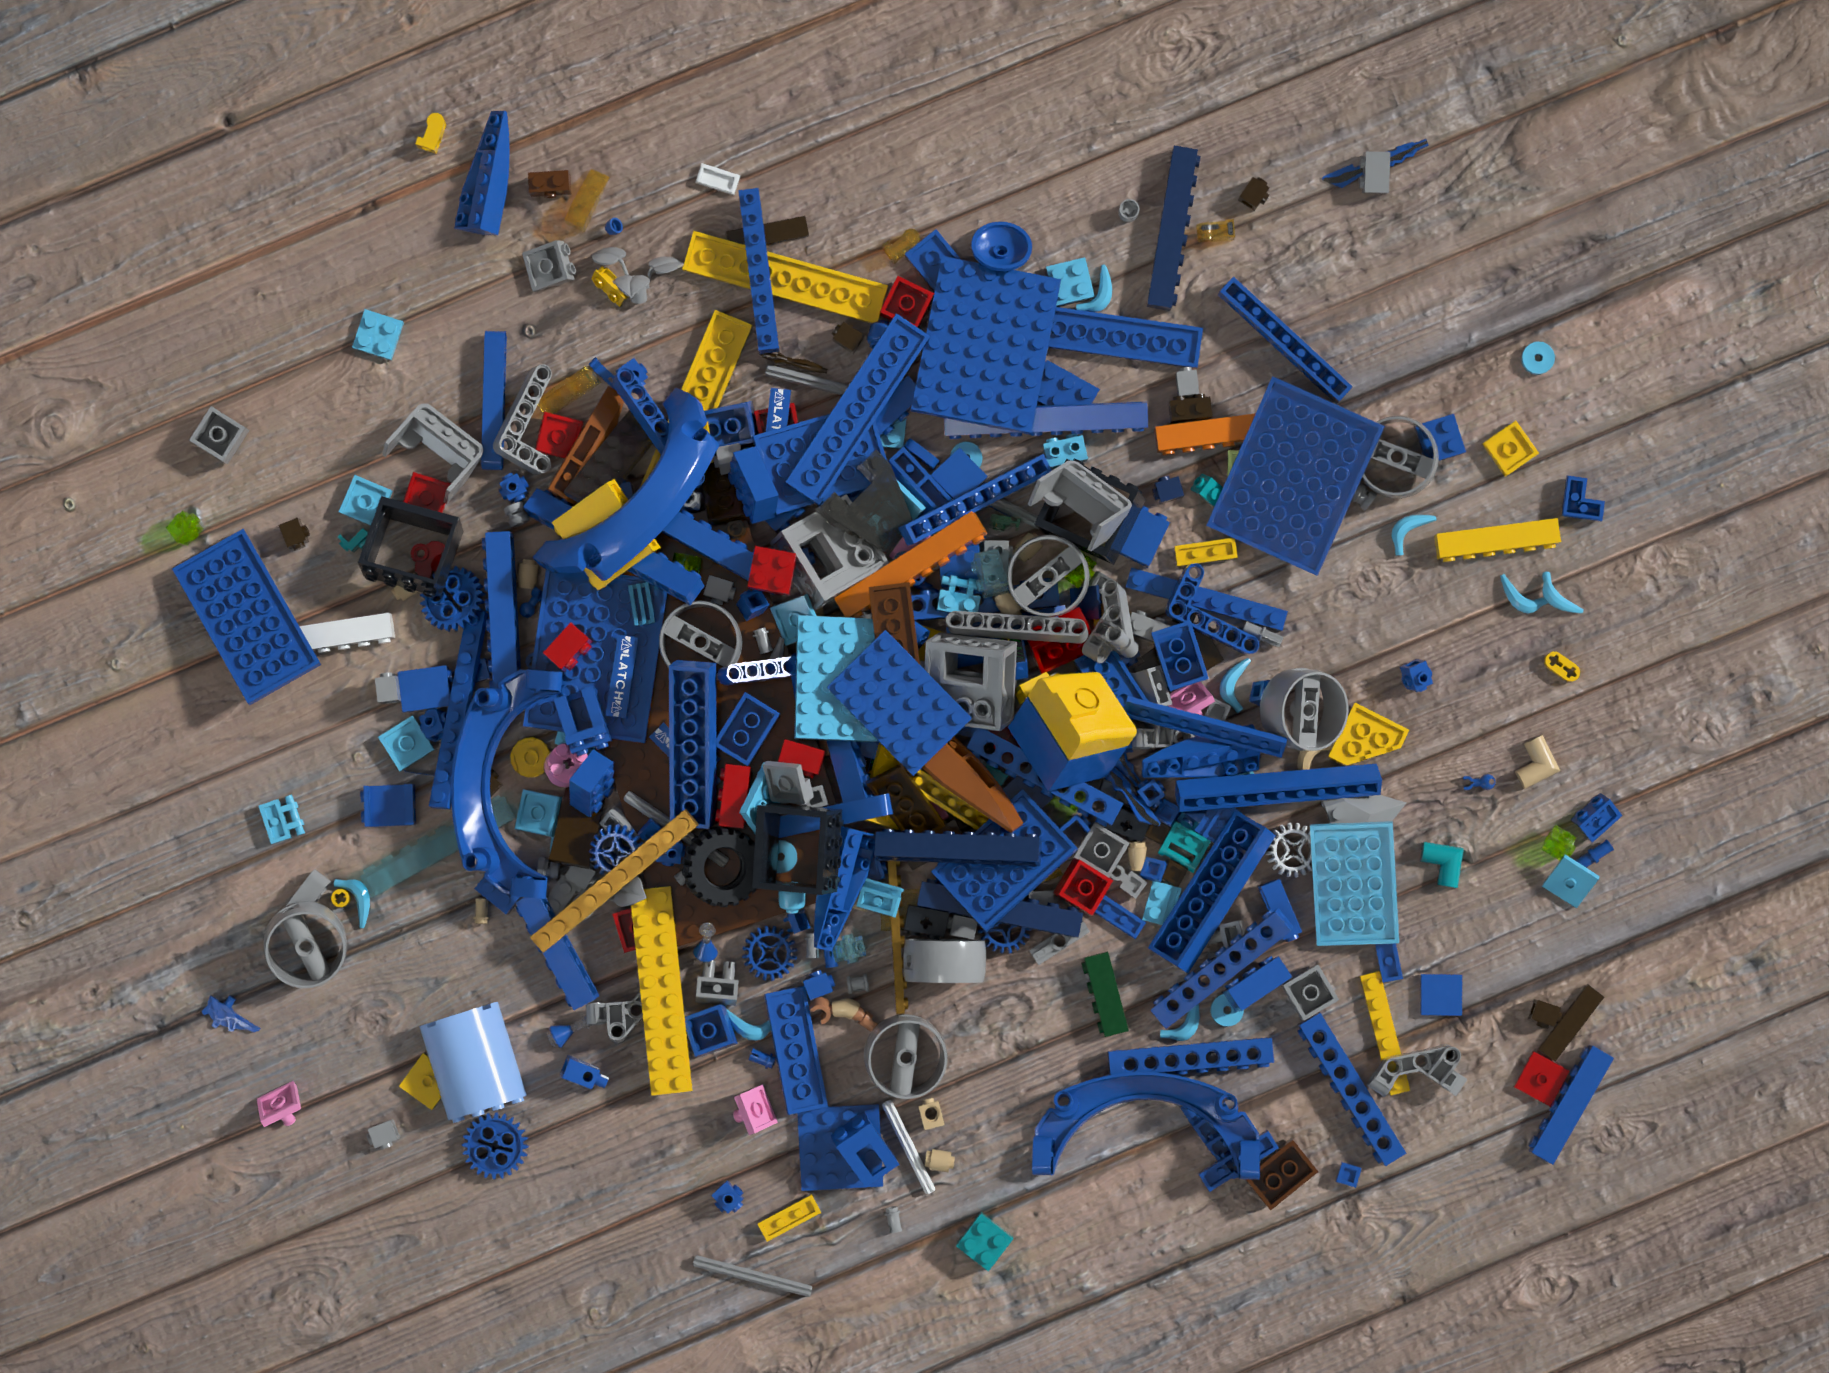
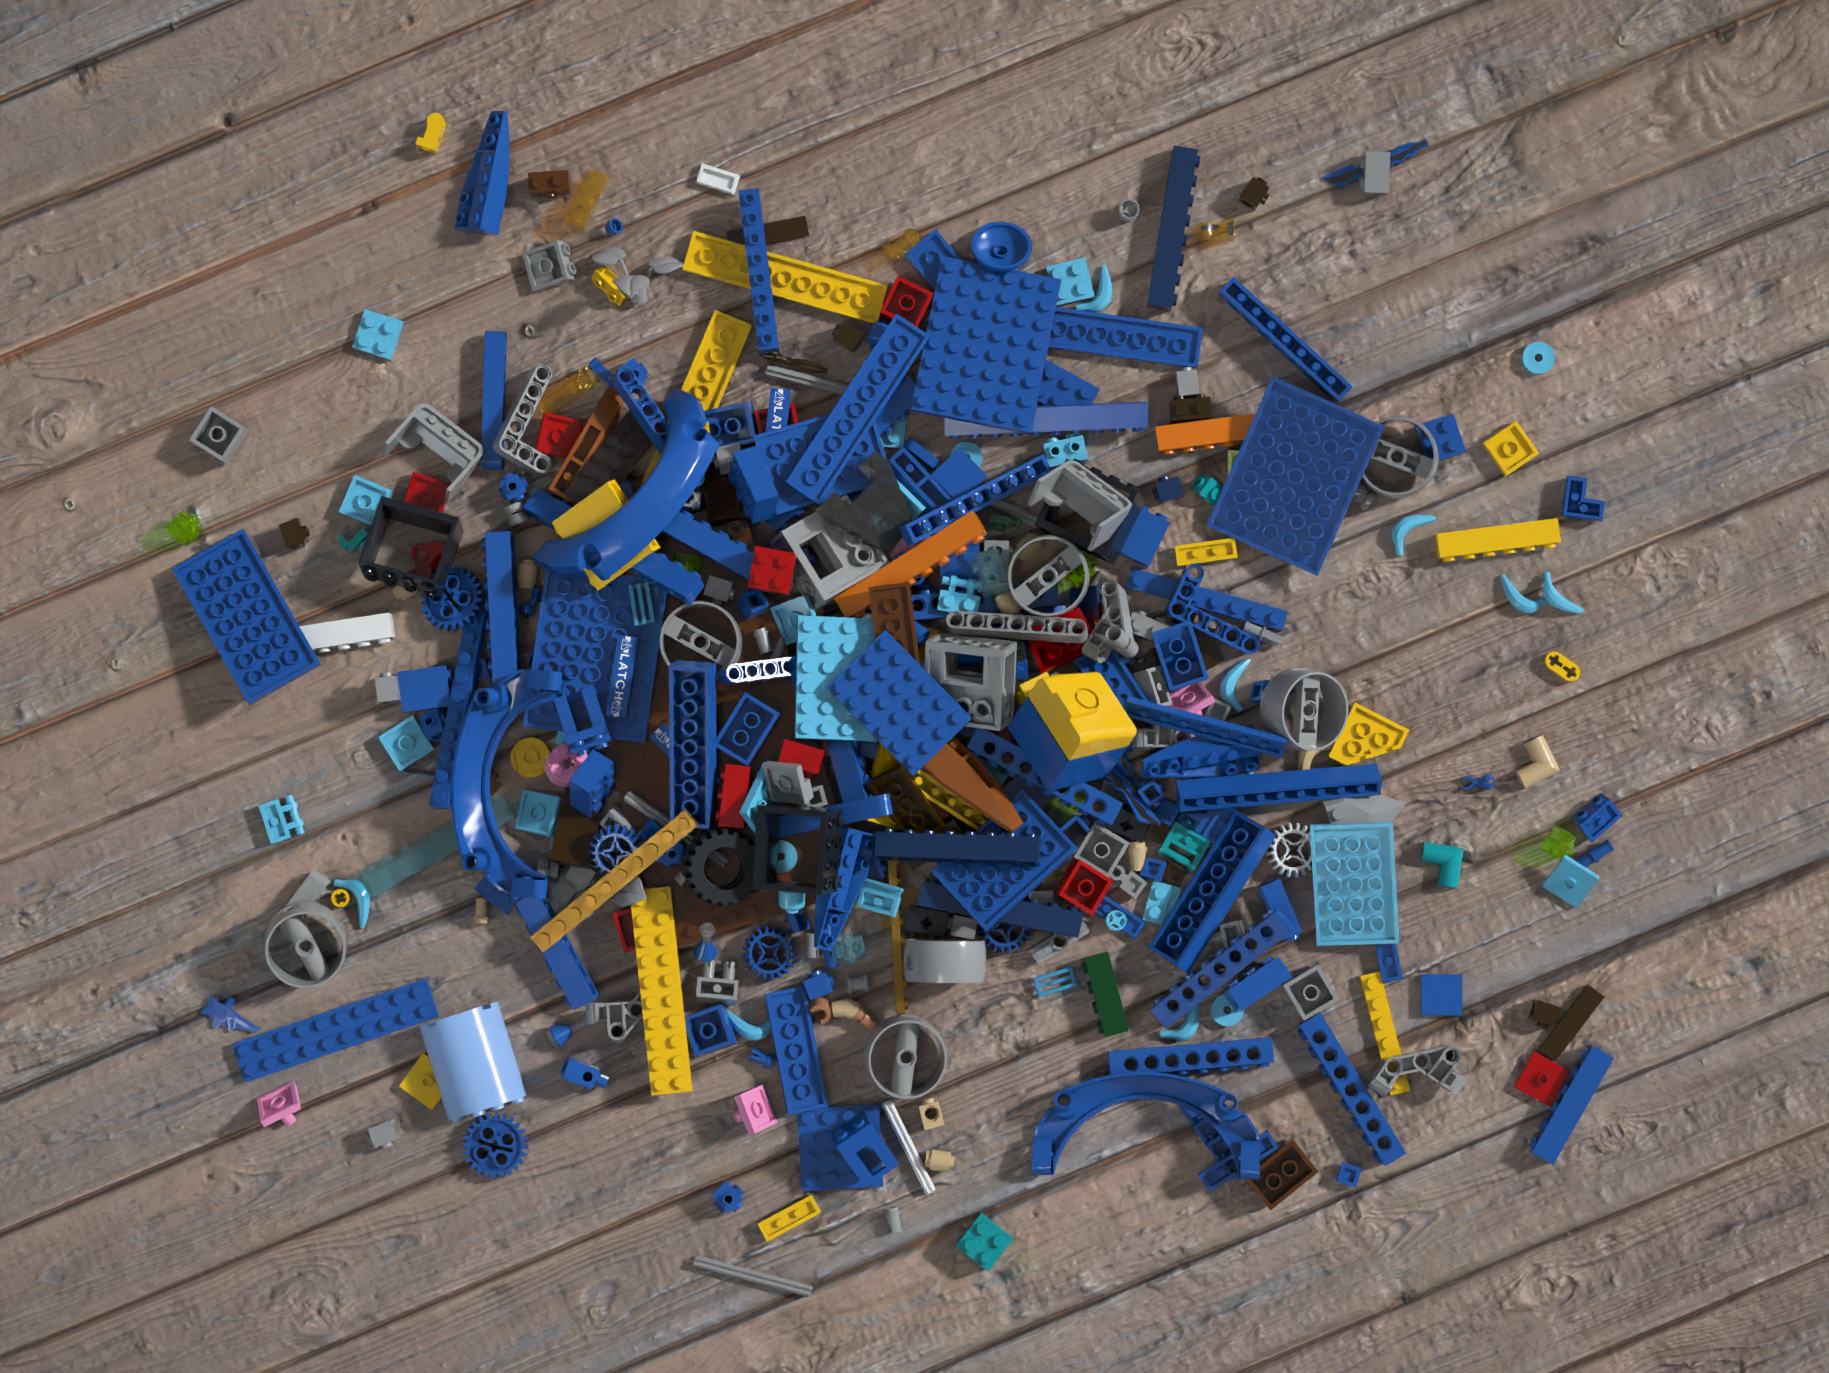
(335, 1030): none -> blue plate
(388, 805): blue panel -> none
(568, 647): red brick -> none
(1071, 976): none -> dark azure tile
(1115, 920): none -> medium azure wheel
(1416, 675): blue brick -> none

